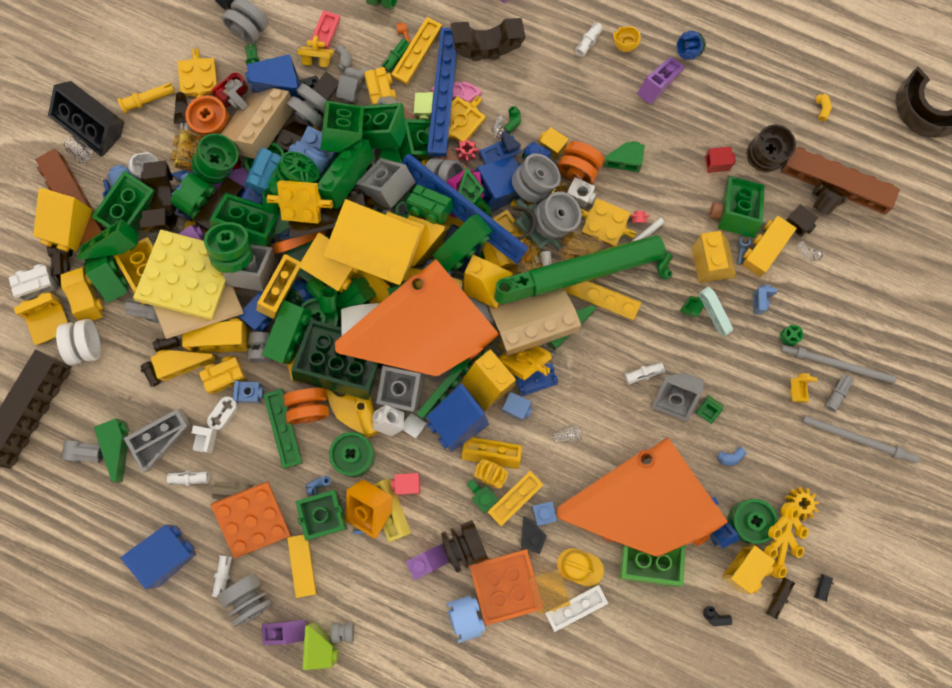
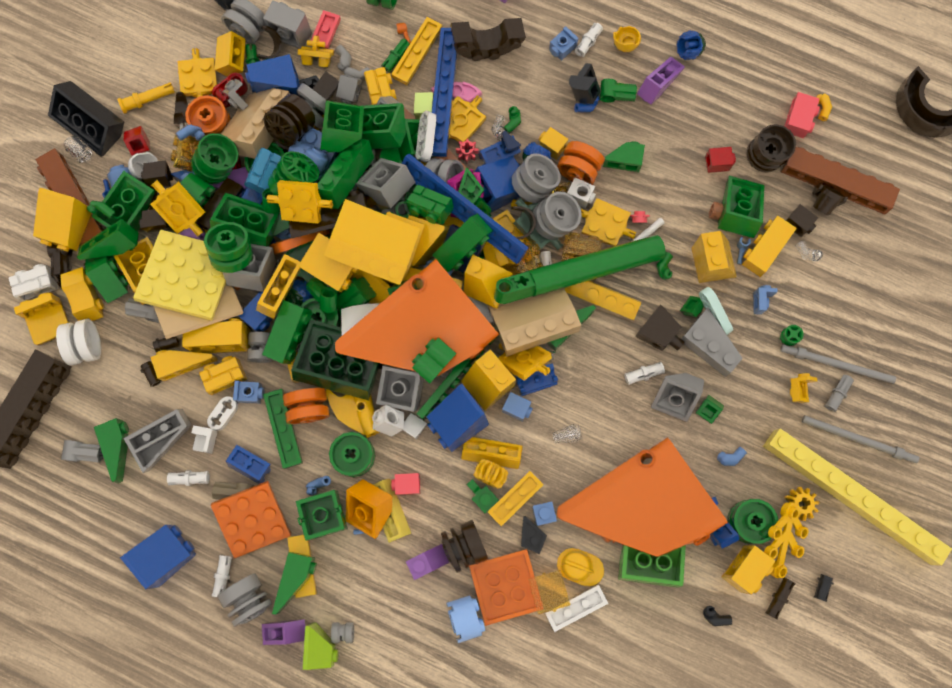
(102, 207): none -> green arm
(136, 140): none -> red brick
(177, 207): none -> yellow plate
(190, 130): none -> medium blue arm
(230, 53): none -> yellow brick
(248, 464): none -> blue hinge
(276, 40): none -> dark brown helmet
(288, 23): none -> light grey brick
(289, 119): none -> dark brown wheel
(295, 574): none -> green slope
(425, 136): none -> white beam
(433, 360): none -> green brick
(569, 43): none -> medium blue brick
(585, 85): none -> black brick
(585, 108): none -> blue arm
(617, 91): none -> green piece
(661, 330): none -> dark brown torso
(712, 344): none -> light grey wedge
(801, 114): none -> coral brick
(857, 498): none -> light yellow brick

